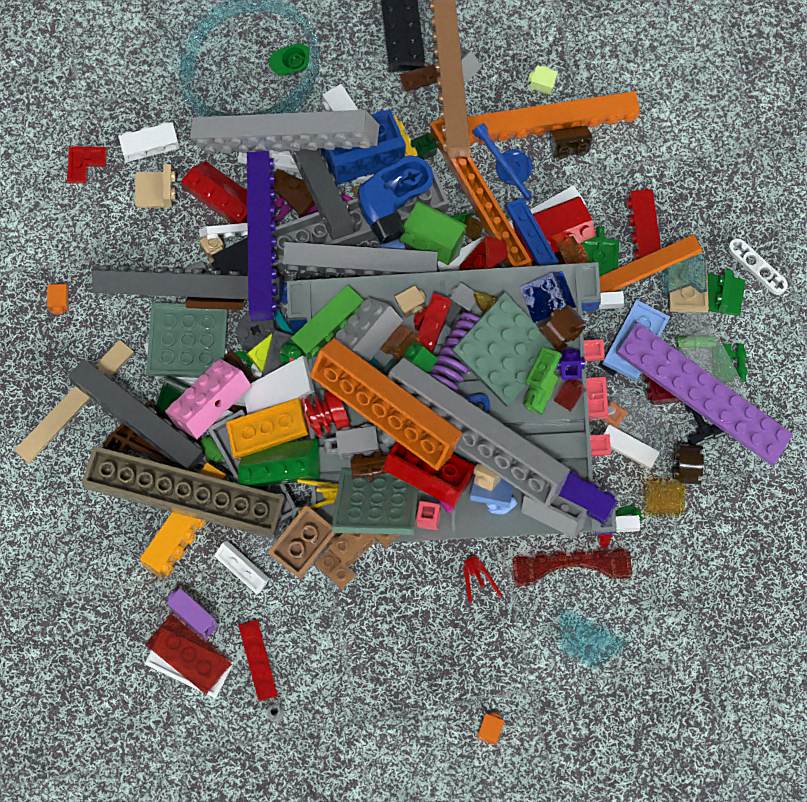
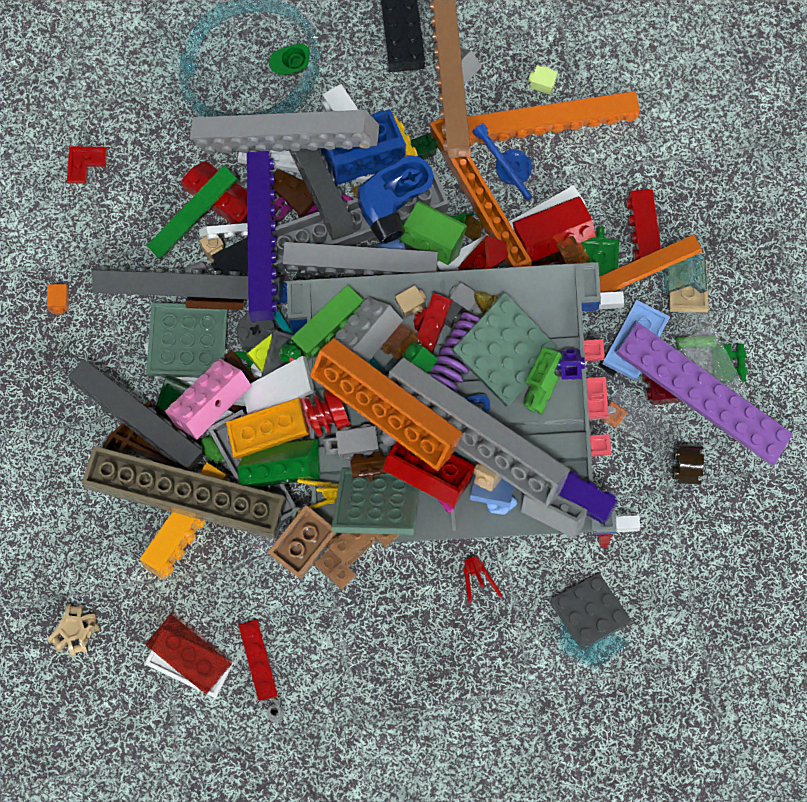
(69, 406): tan tile -> none
(72, 628): none -> tan piece
(148, 141): white brick -> none
(155, 188): tan bracket -> none
(191, 613): medium lavender brick -> none
(192, 212): none -> green tile
(241, 567): white plate -> none
(419, 78): reddish brown plate -> none
(428, 515): coral brick -> none
(490, 728): orange brick -> none
(531, 233): blue plate -> none
(547, 295): clear blue bracket -> none
(563, 327): reddish brown brick -> none
(570, 141): dark brown slope -> none
(570, 394): clear red bracket -> none
(590, 611): none -> dark grey plate
(613, 565): clear red arch -> none
(629, 510): green piece -> none
(631, 447): white tile -> none
(664, 499): clear yellow slope -> none
(704, 431): black bar -> none
(725, 293): green bracket -> none
(759, 265): white beam -> none

